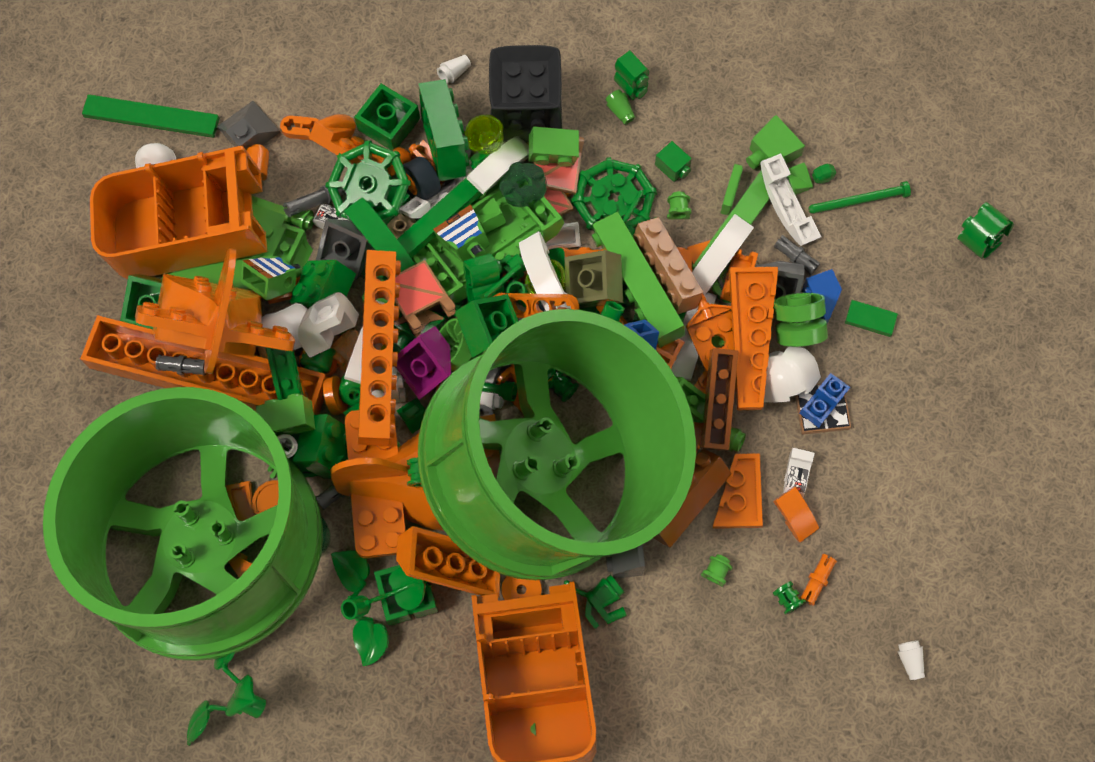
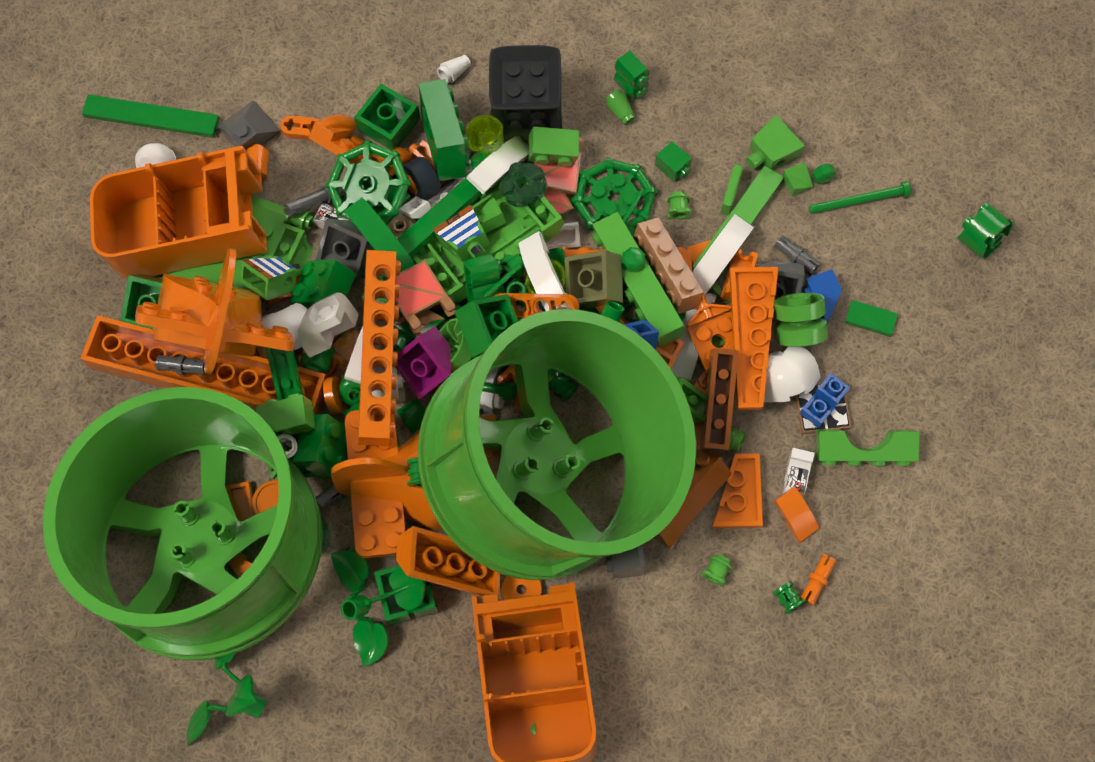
(602, 595): green piece -> none
(633, 259): none -> green tile
(785, 202): white slope -> none
(897, 446): none -> bright green arch
(912, 658): white cone -> none

